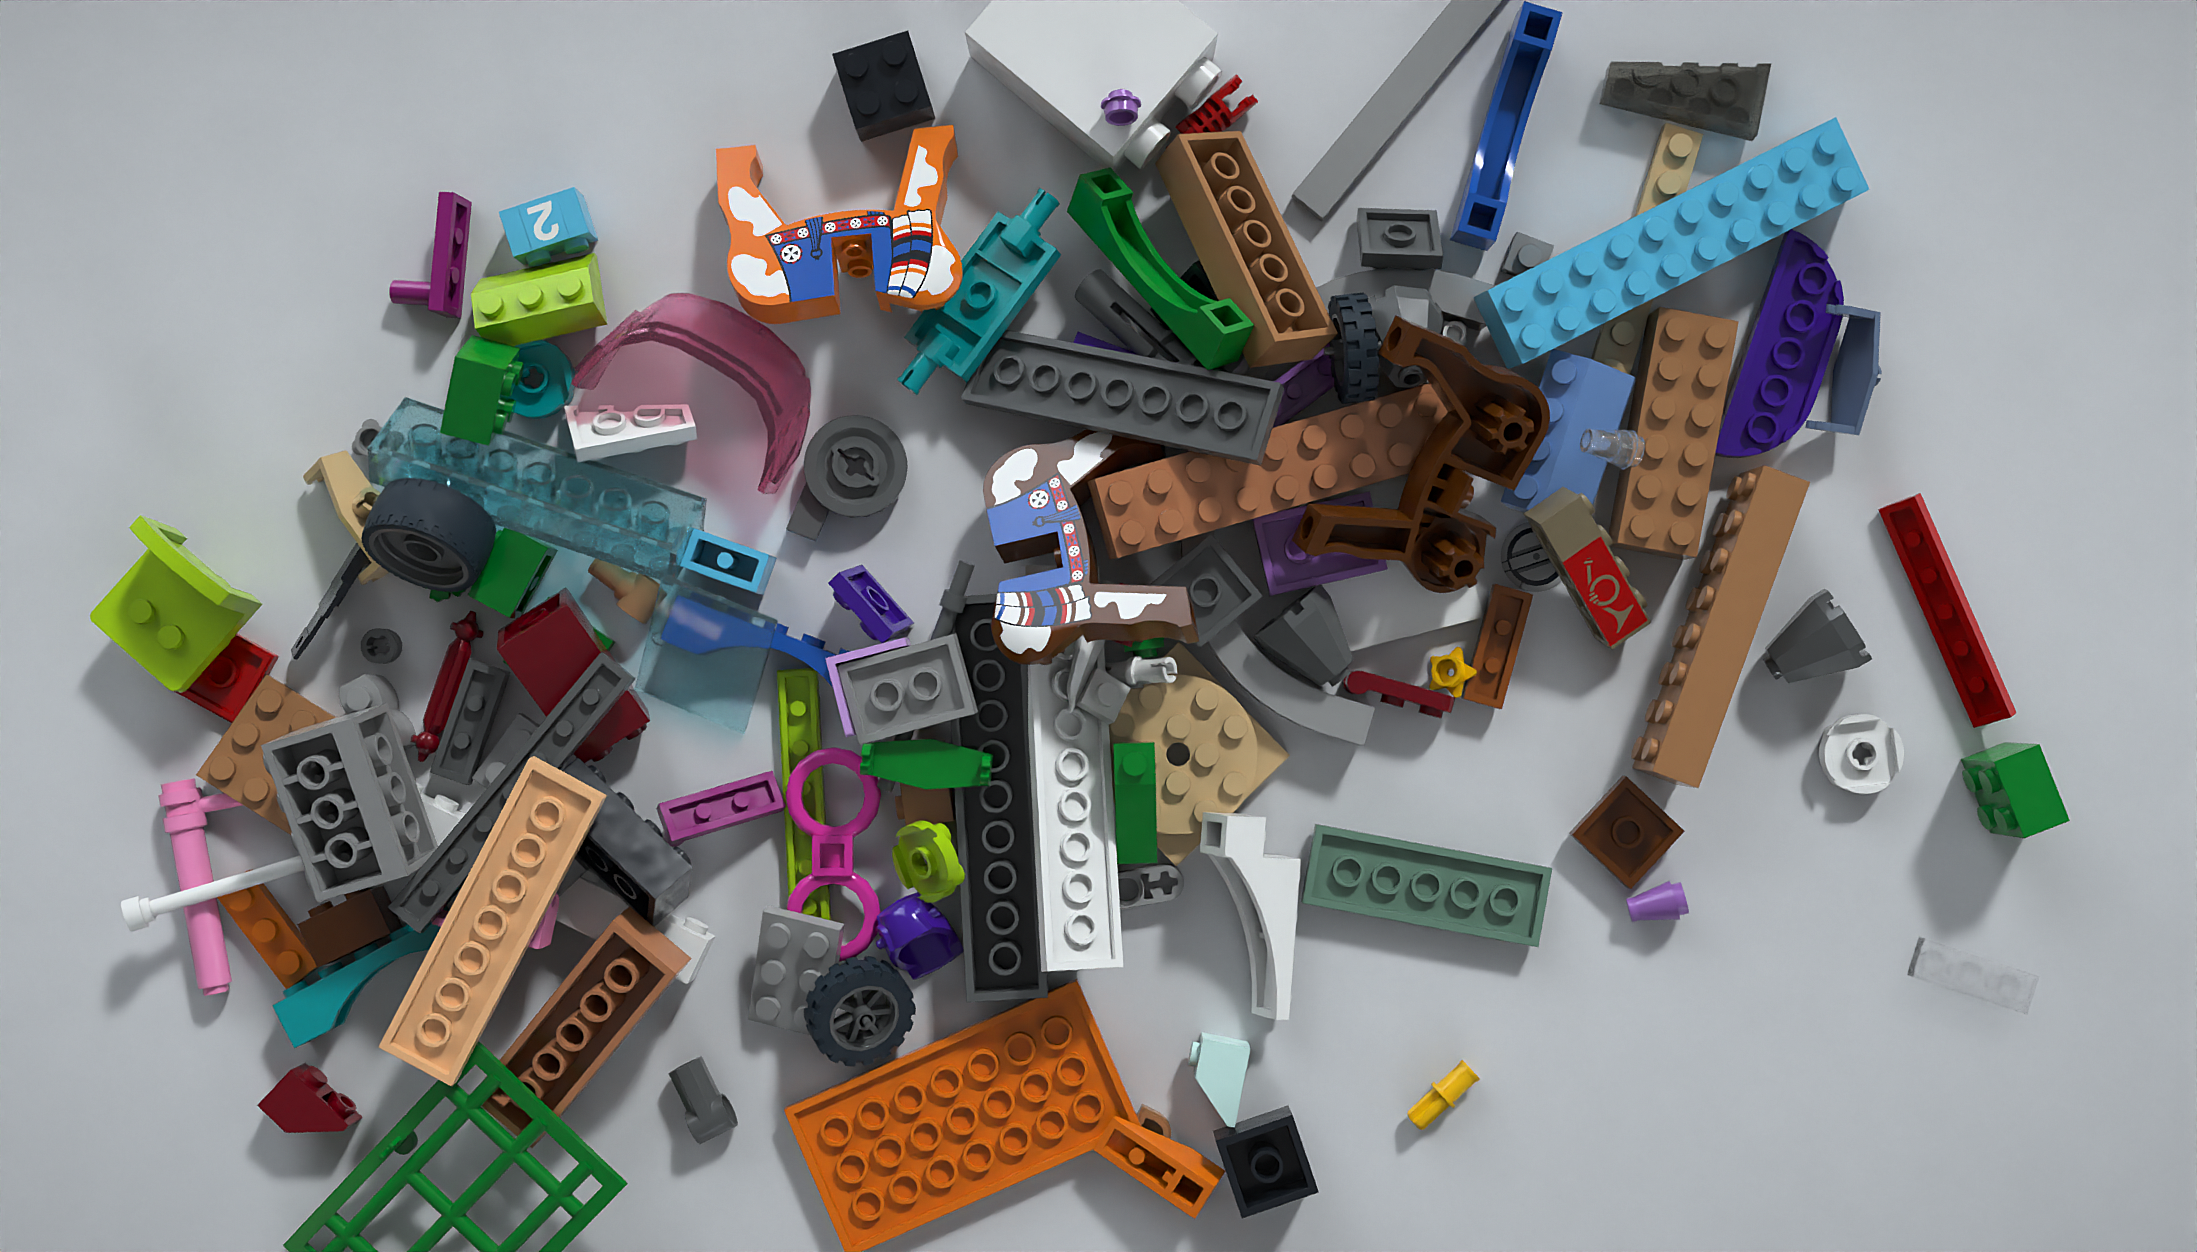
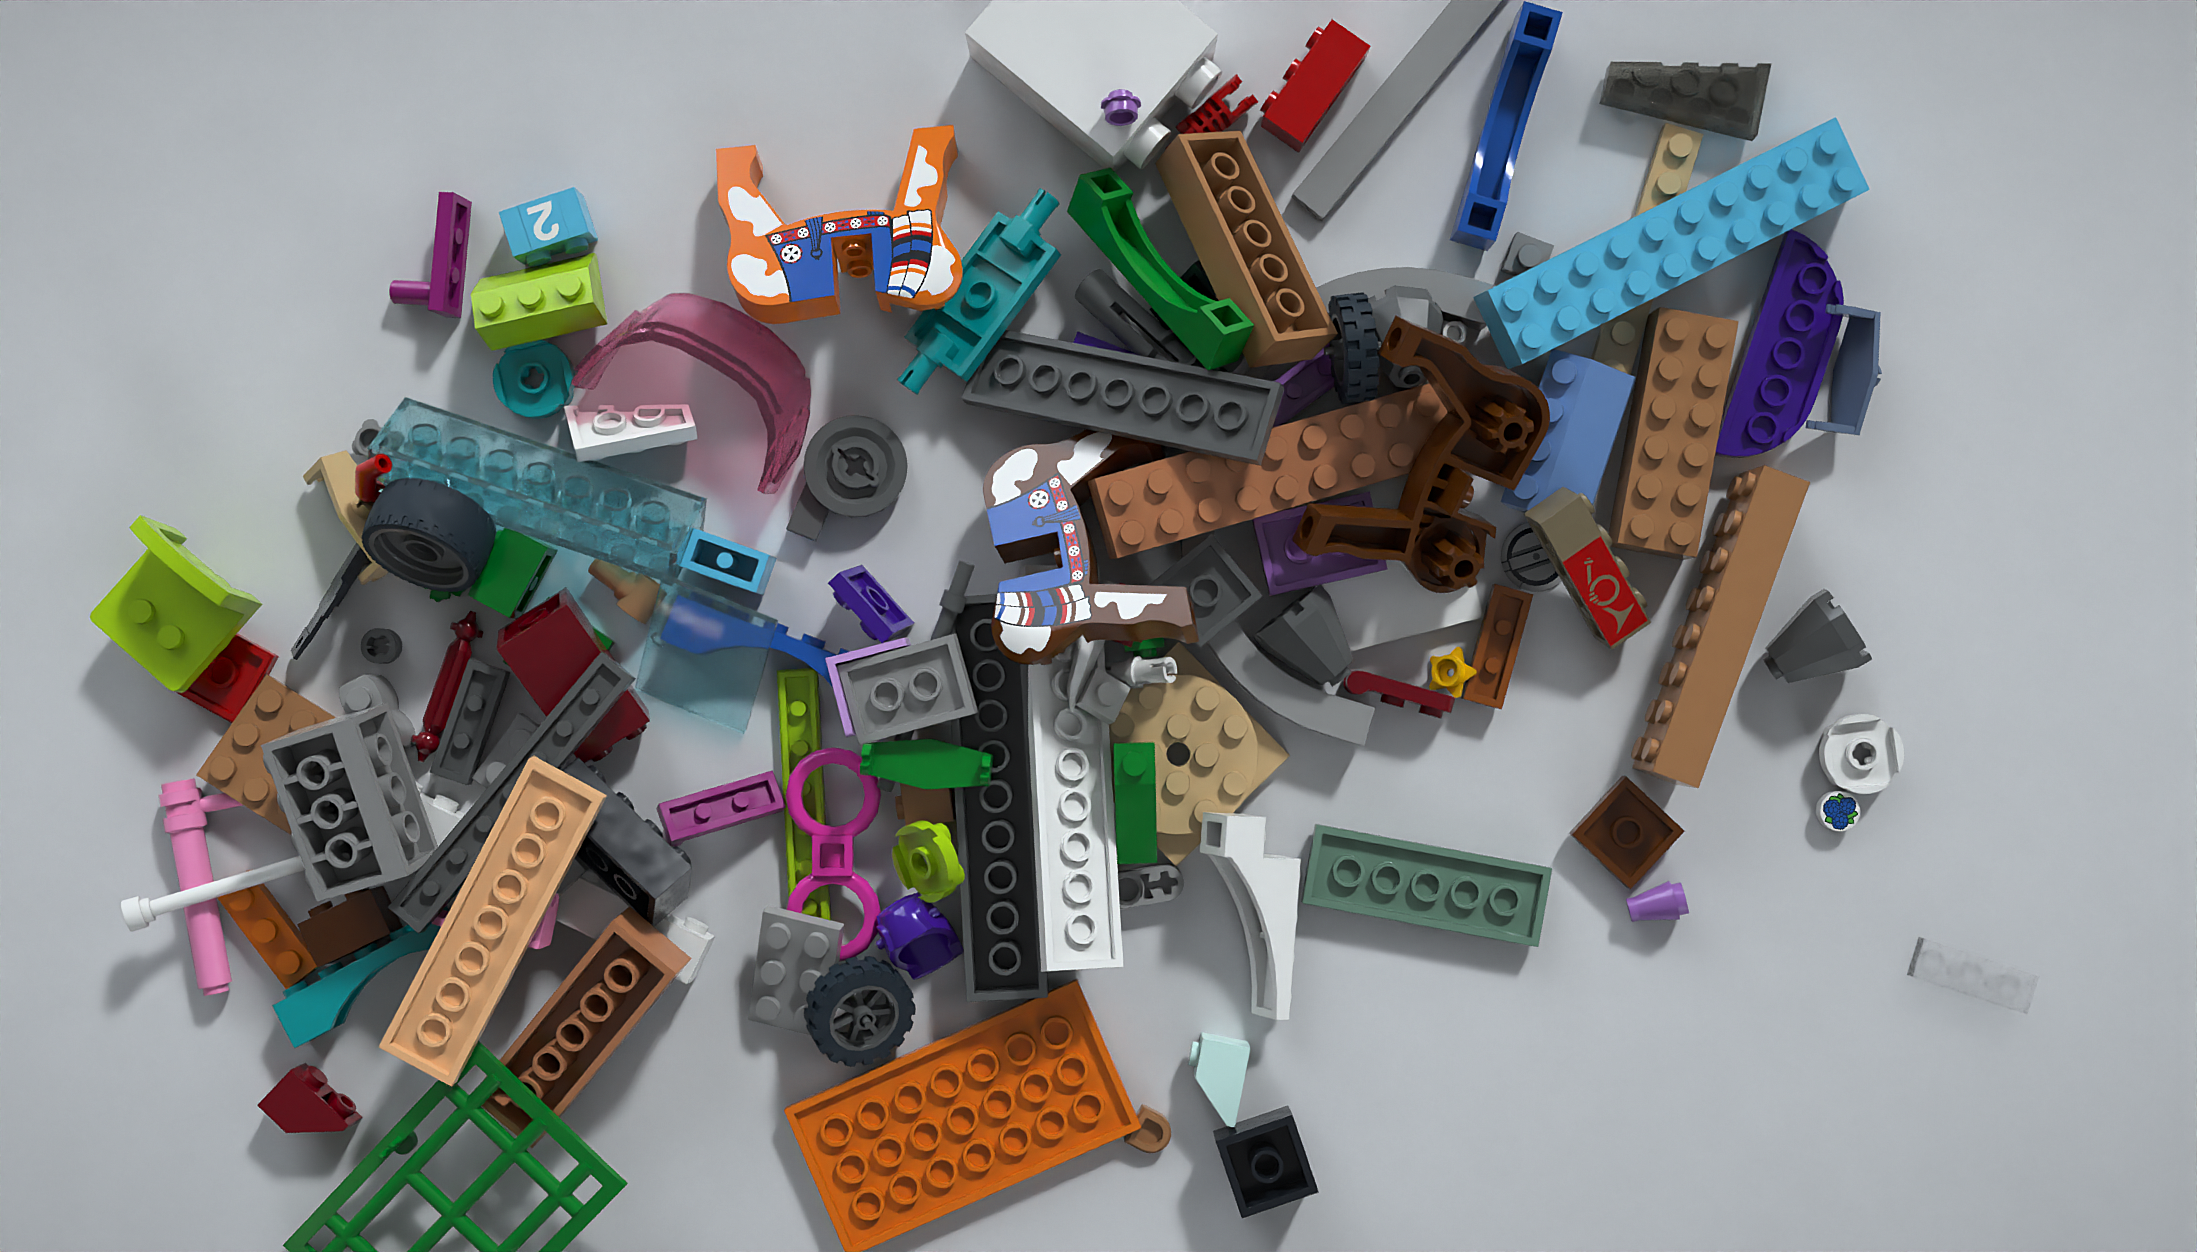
(366, 477): none -> red arm
(481, 390): green brick -> none
(706, 1109): dark grey piece -> none
(883, 86): black brick -> none
(1161, 1164): orange slope -> none
(1313, 84): none -> red brick
(1399, 238): dark grey plate -> none
(1442, 1095): yellow axle -> none
(1616, 447): clear cone -> none
(1837, 810): none -> tile
(1947, 611): red plate -> none
(2014, 790): green brick -> none

